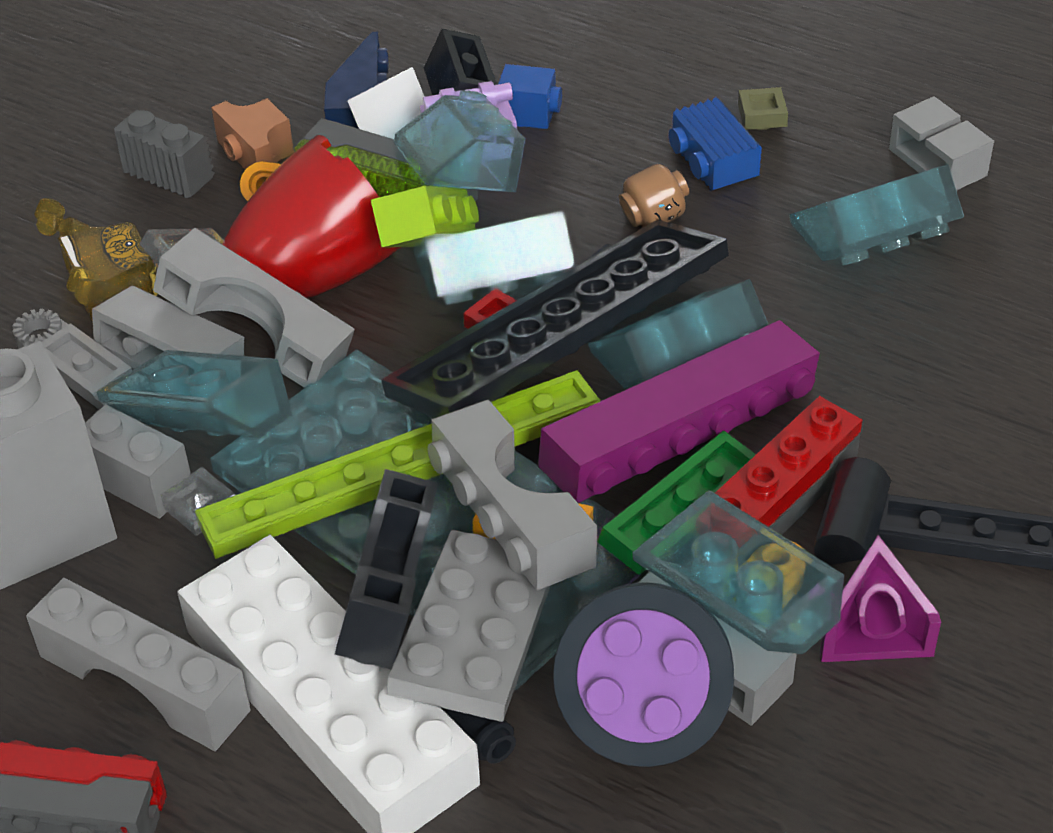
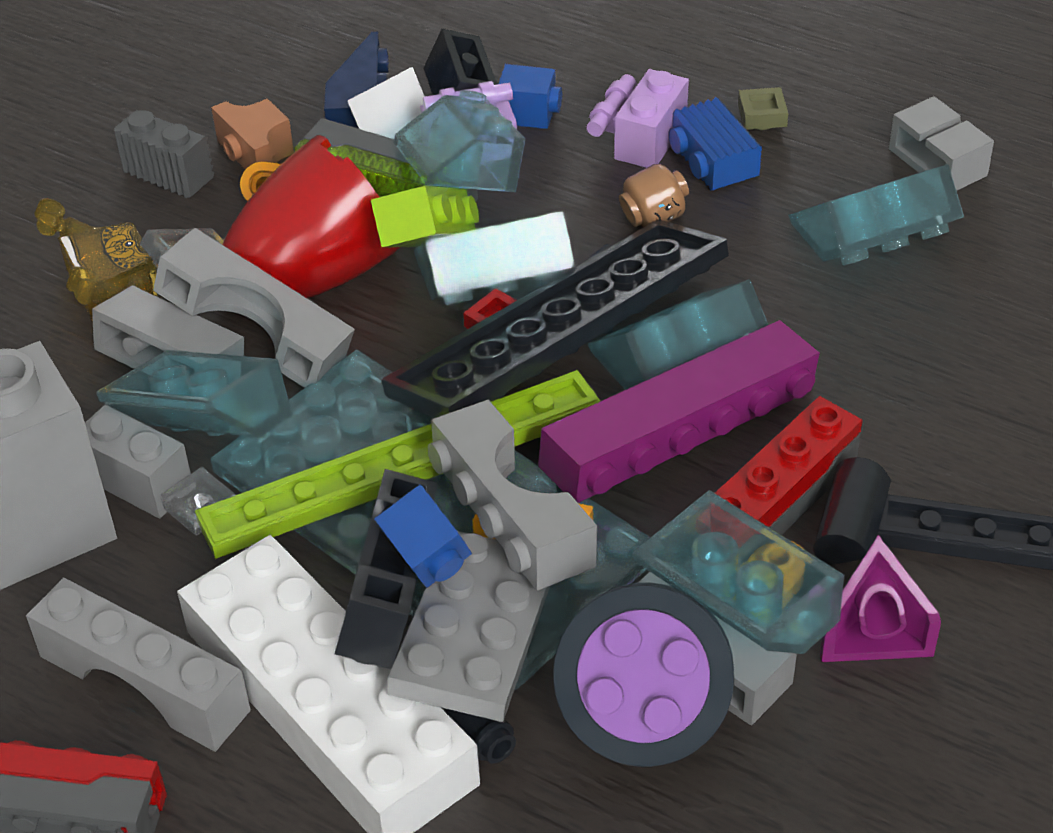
(78, 358): light grey plate -> none
(424, 537): none -> blue brick
(643, 116): none -> lavender brick
(672, 495): green plate -> none

